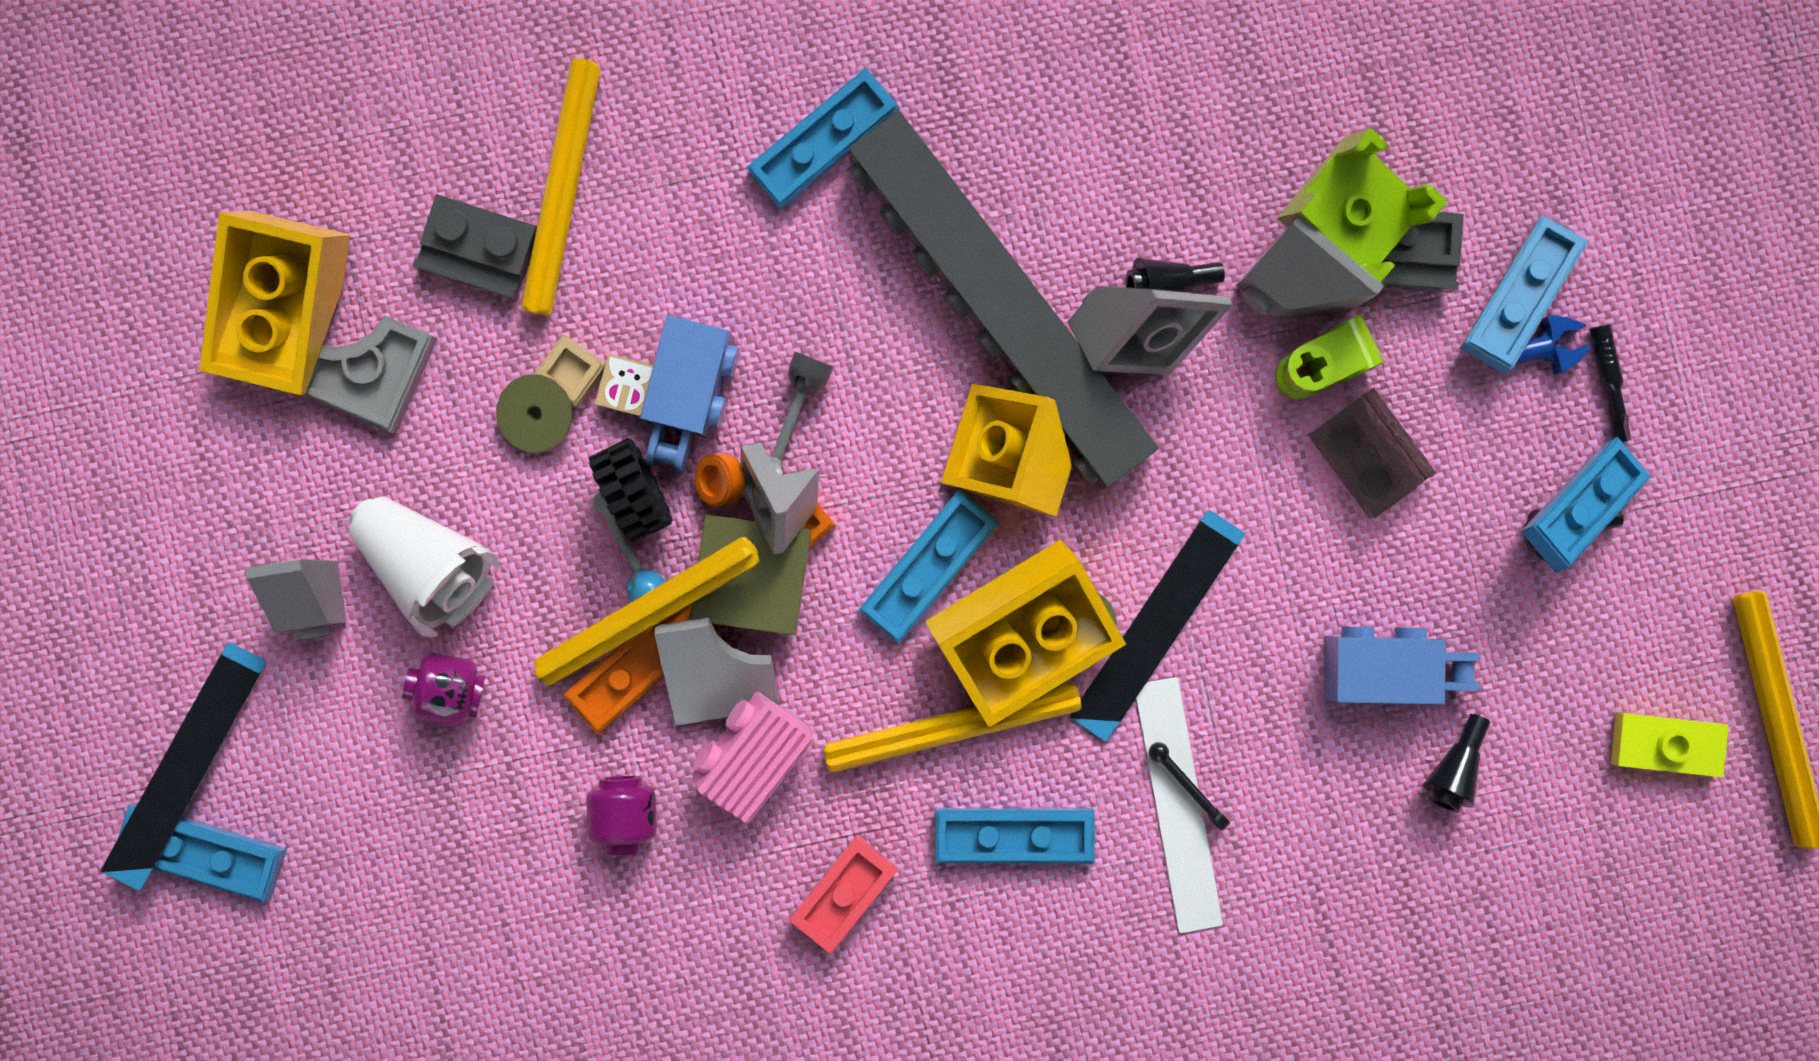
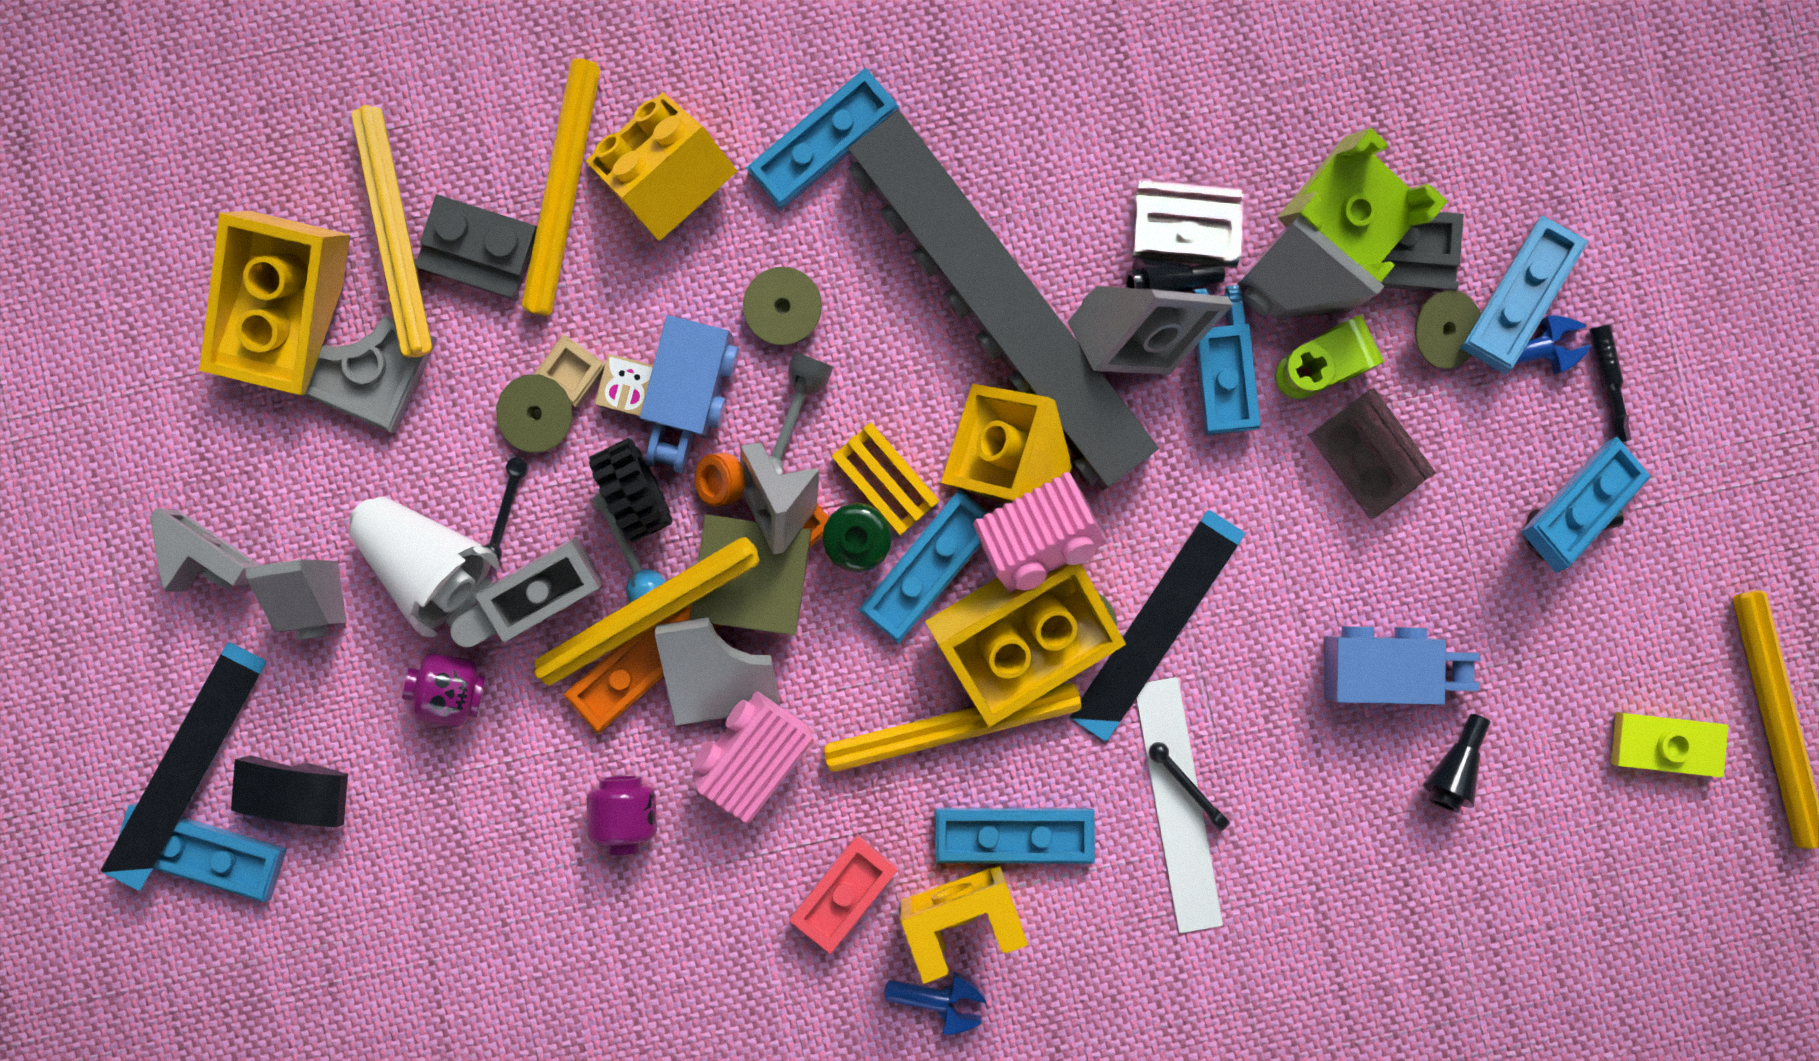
(187, 547): none -> light grey slope
(289, 793): none -> black slope
(391, 232): none -> yellow axle
(517, 469): none -> black hinge
(529, 595): none -> light grey brick
(661, 165): none -> yellow slope
(782, 305): none -> olive piece
(856, 445): none -> yellow tile
(857, 537): none -> dark green head
(939, 1001): none -> blue bar
(956, 905): none -> yellow panel
(1039, 534): none -> bright pink brick
(1187, 224): none -> clear smoke plate
(1228, 372): none -> dark azure hinge
(1443, 328): none -> olive piece

